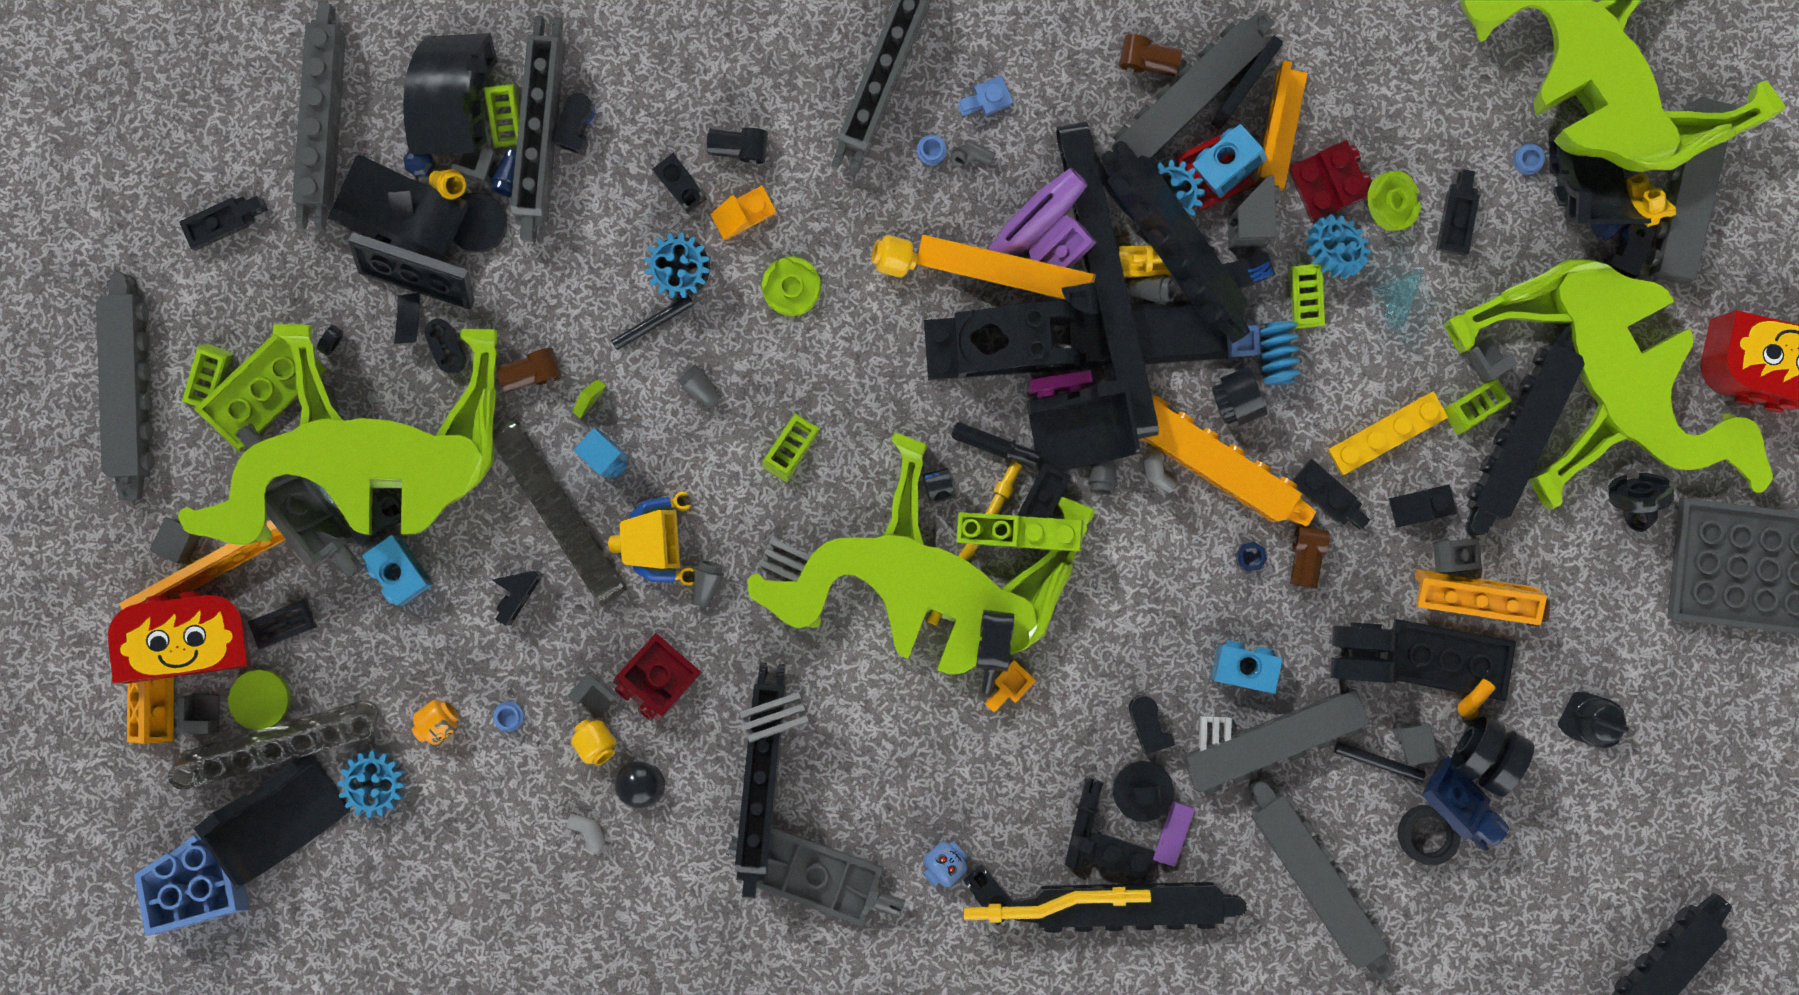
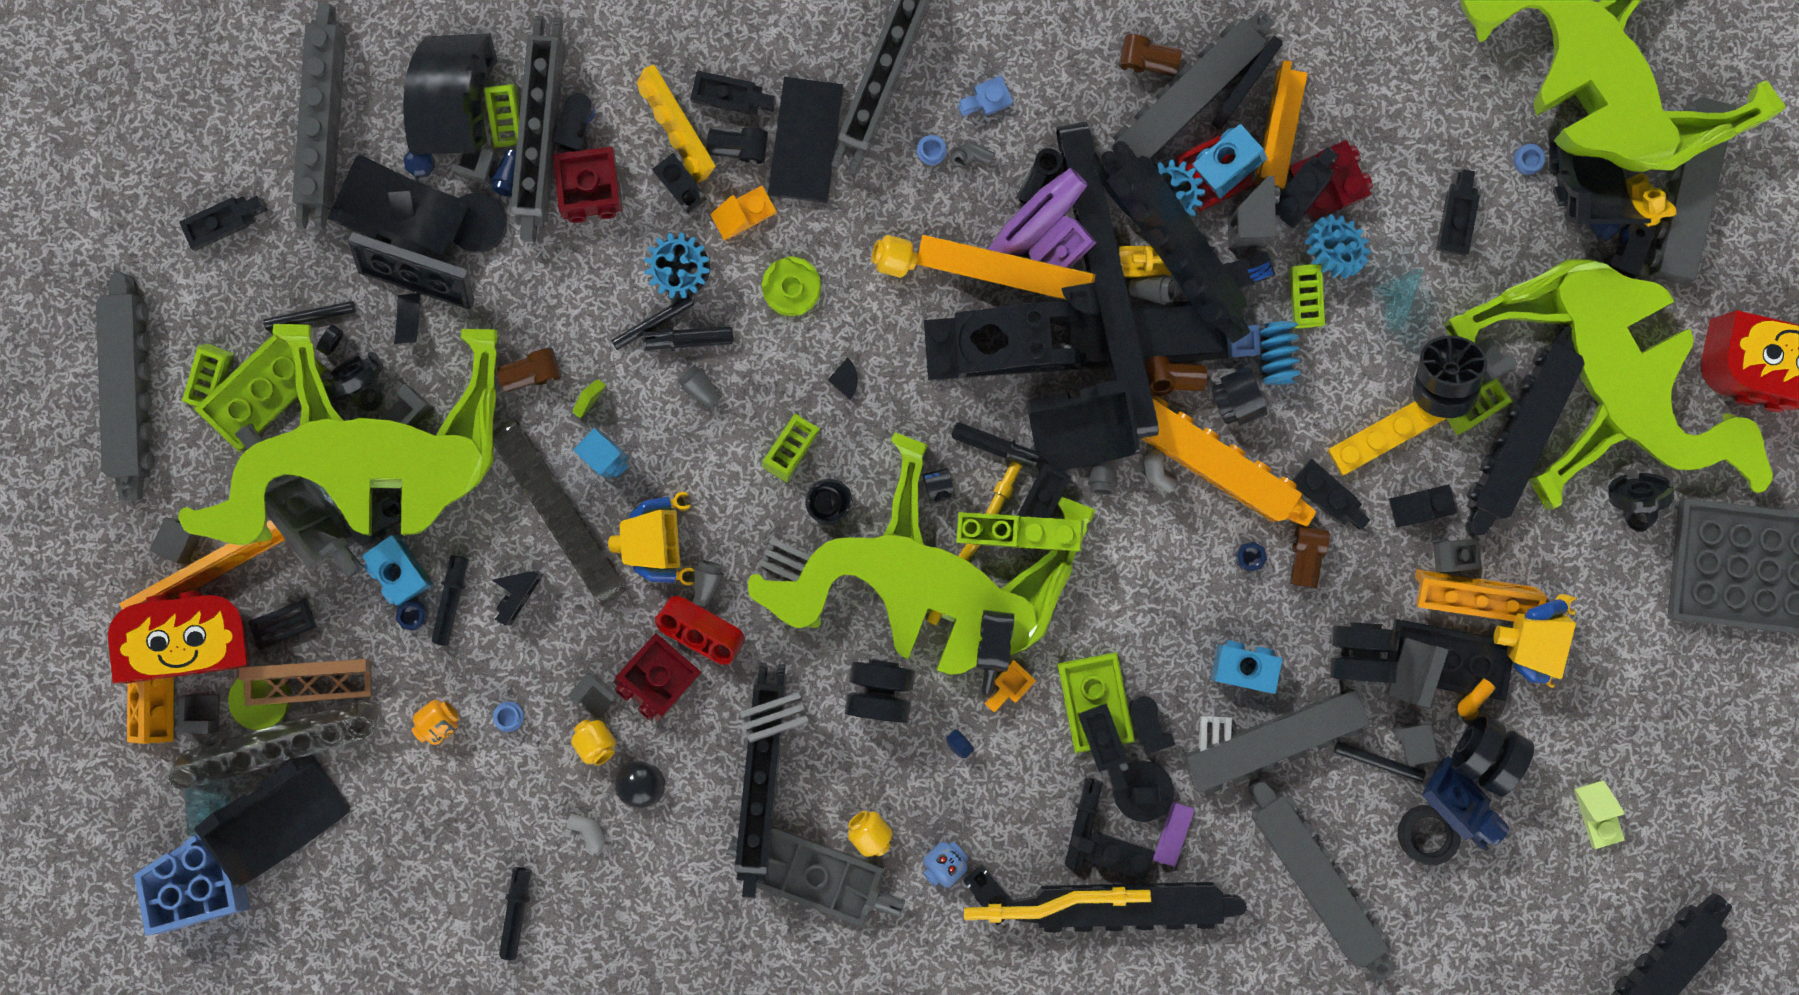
(200, 804): none -> clear light blue slope
(302, 670): none -> medium nougat fence
(311, 315): none -> black bar
(354, 377): none -> black tile
(383, 797): dark azure gear -> none
(410, 407): none -> dark grey panel
(411, 615): none -> dark blue tile
(438, 349): black beam -> none
(448, 183): yellow cone -> none
(449, 601): none -> black axle
(515, 910): none -> black axle
(587, 184): none -> dark red plate
(671, 117): none -> yellow plate
(687, 338): none -> black axle
(700, 630): none -> red beam
(730, 94): none -> black hinge
(805, 140): none -> black tile
(819, 501): none -> black hair
(845, 379): none -> black tile
(869, 833): none -> yellow head
(880, 683): none -> black wheel
(959, 744): none -> dark blue tile
(1038, 177): none -> black piece
(1071, 382): magenta plate -> none
(1090, 684): none -> lime tile
(1104, 744): none -> black hinge
(1166, 377): none -> reddish brown piece
(1306, 187): none -> black hinge
(1394, 200): lime tile -> none
(1417, 672): none -> dark grey panel
(1449, 376): none -> black wheel
(1540, 640): none -> yellow torso
(1593, 720): black piece -> none
(1600, 814): none -> yellowish green slope

